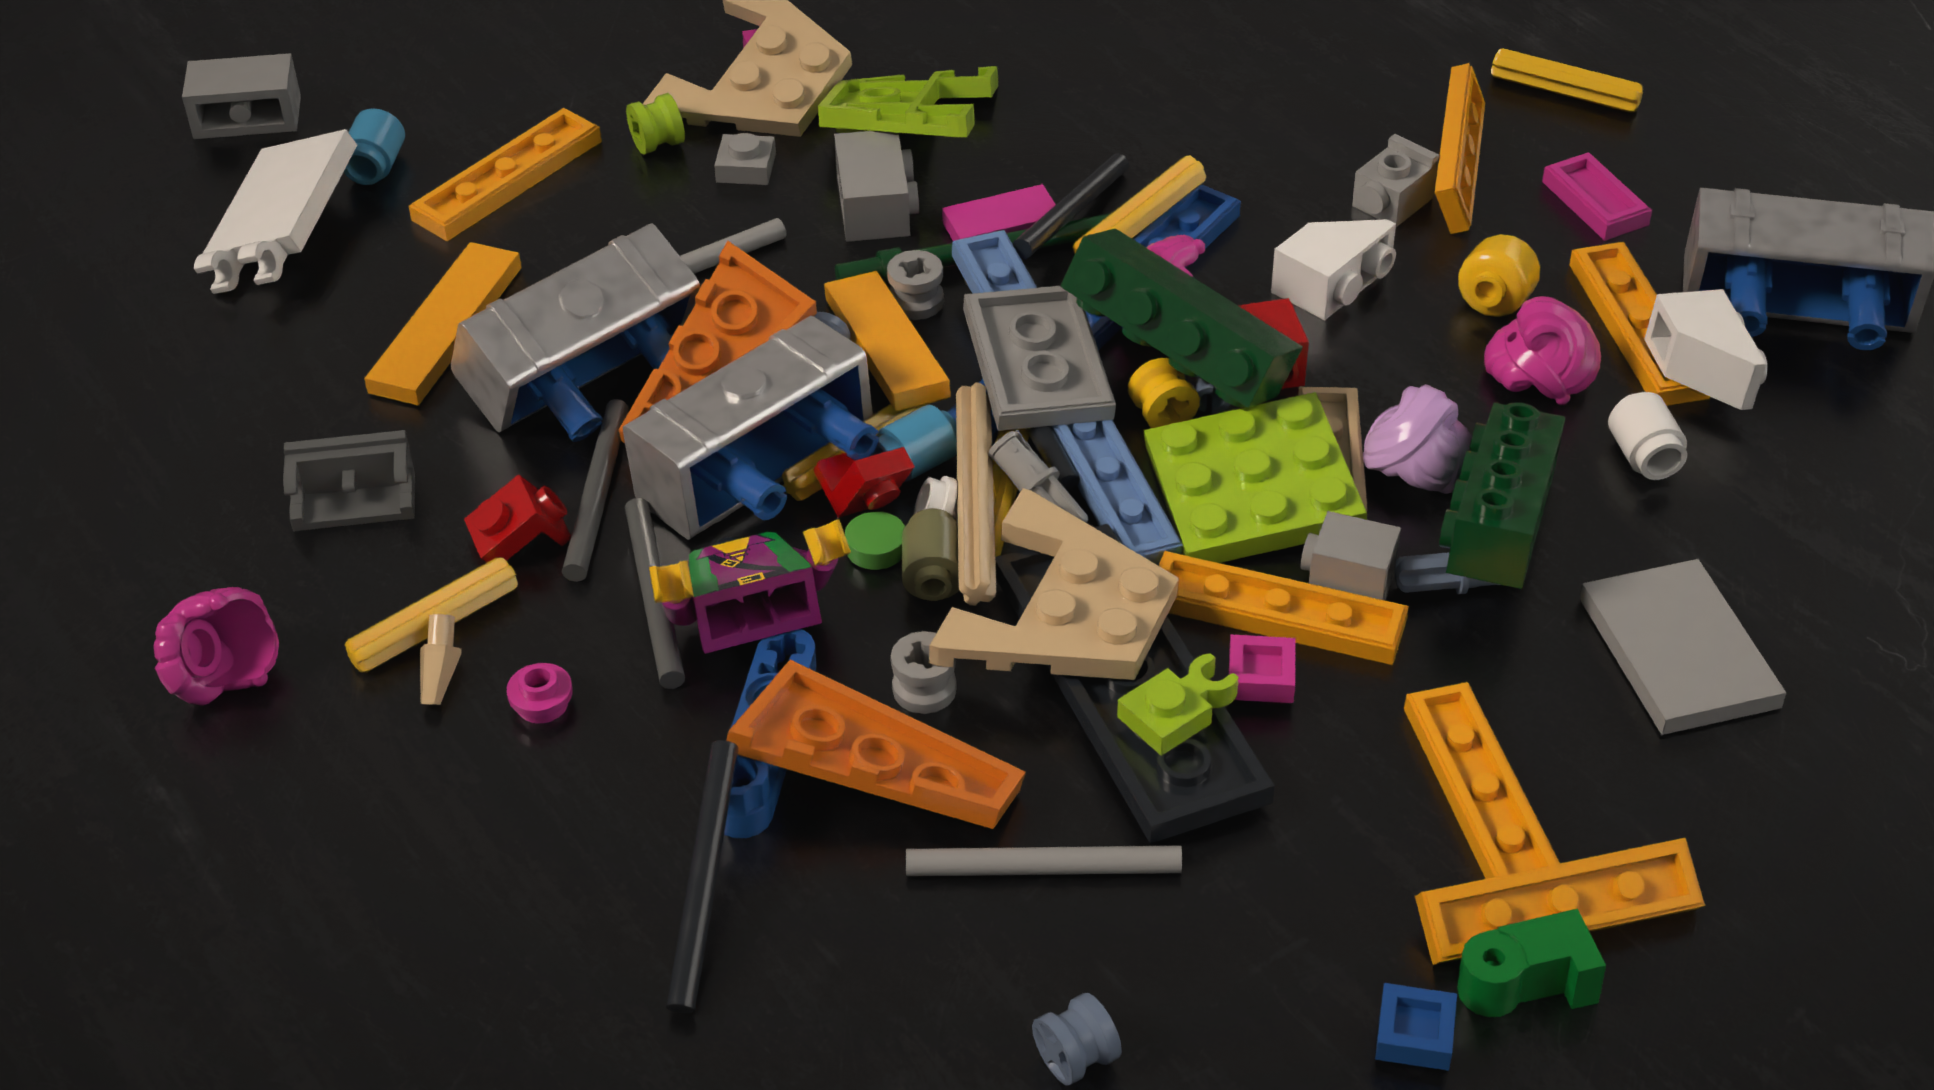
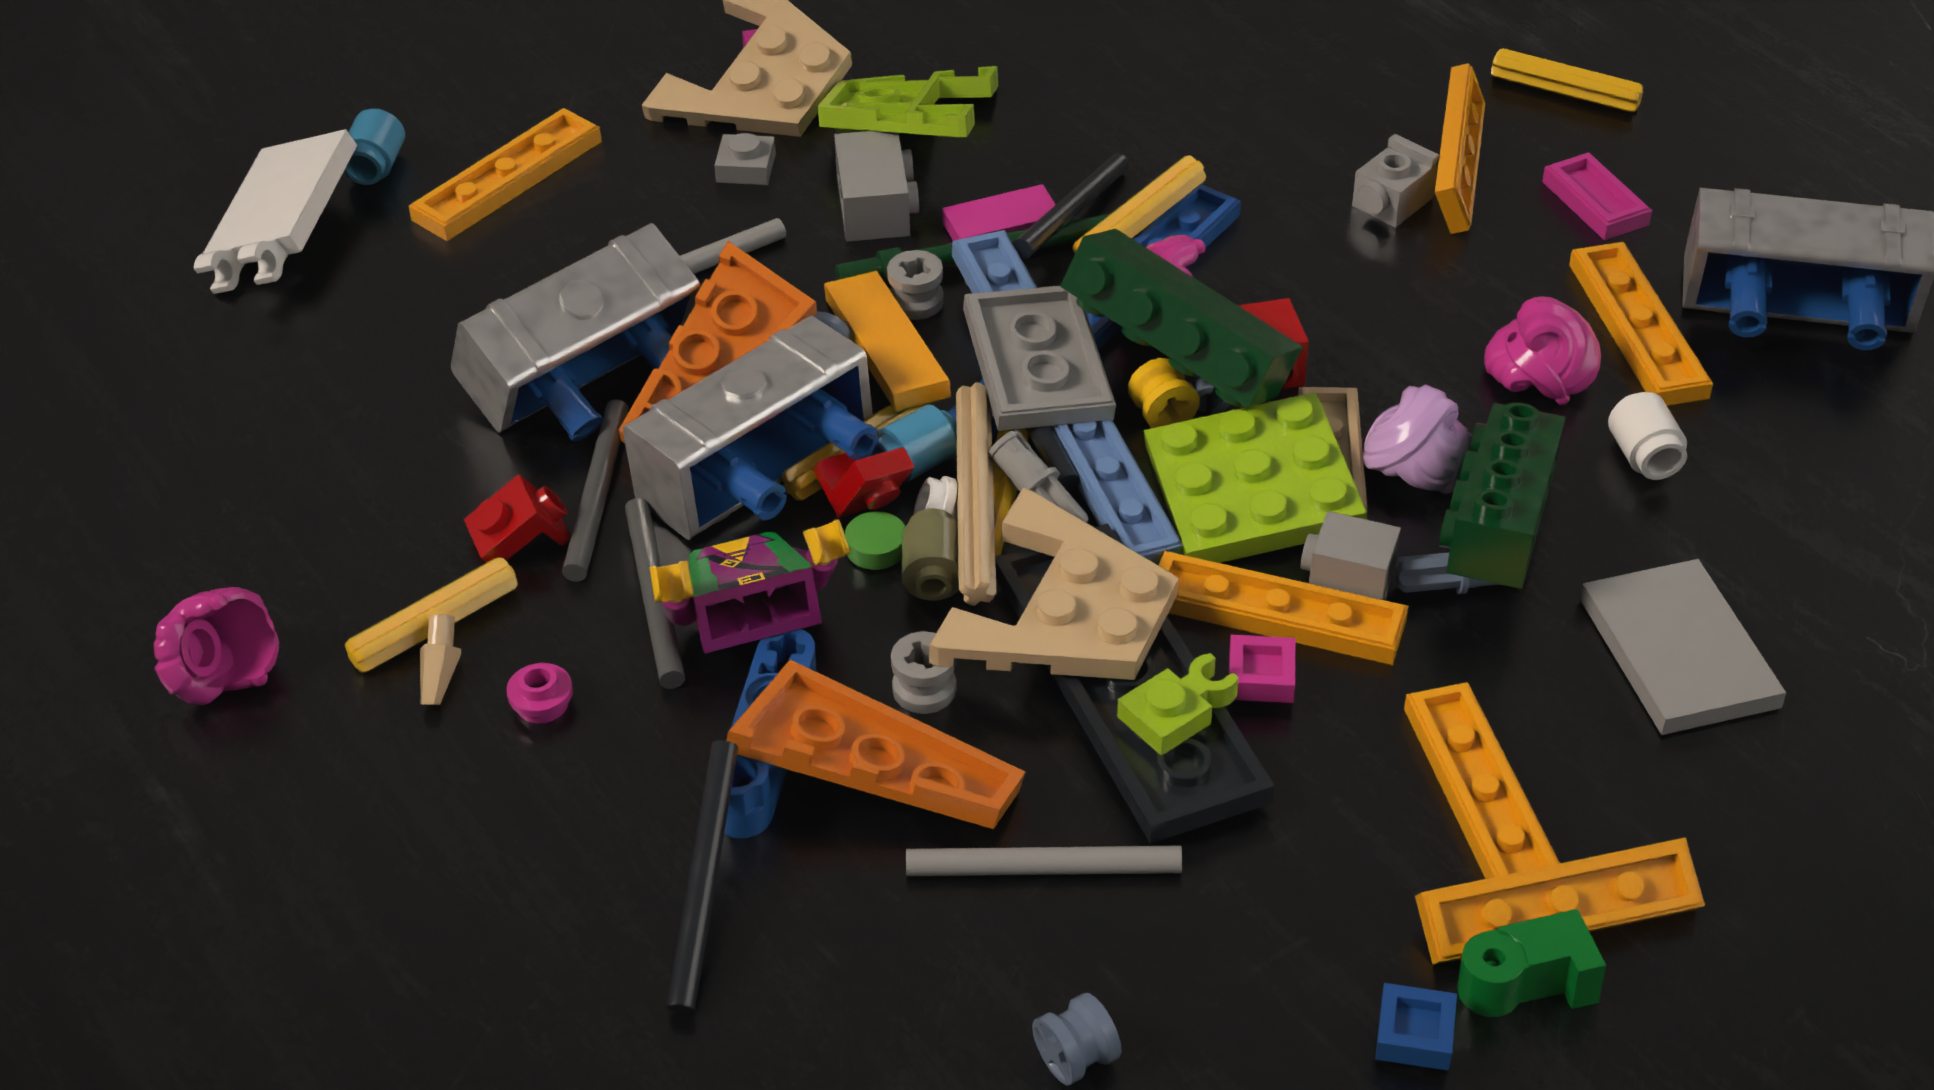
(241, 96): light grey brick -> none
(349, 480): dark grey hinge -> none
(428, 339): light orange tile -> none
(655, 123): lime wheel -> none
(1332, 263): white slope -> none
(1502, 270): yellow head -> none
(1706, 346): white slope -> none

